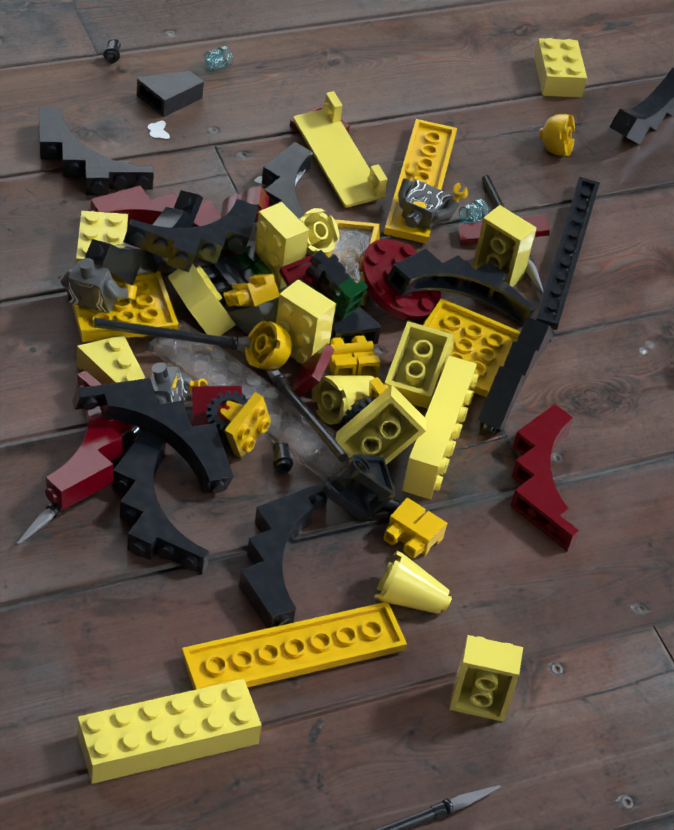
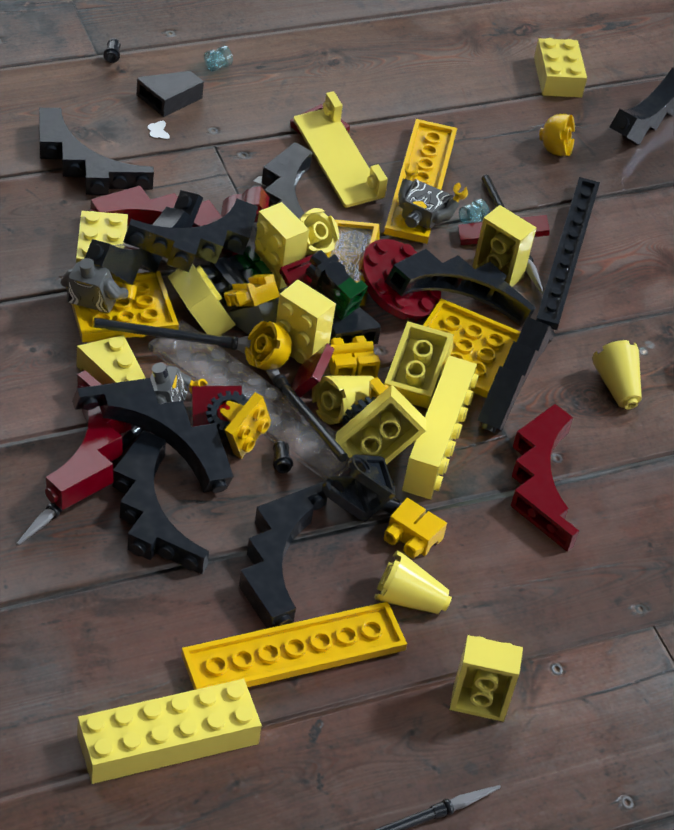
(620, 371): none -> light yellow cone

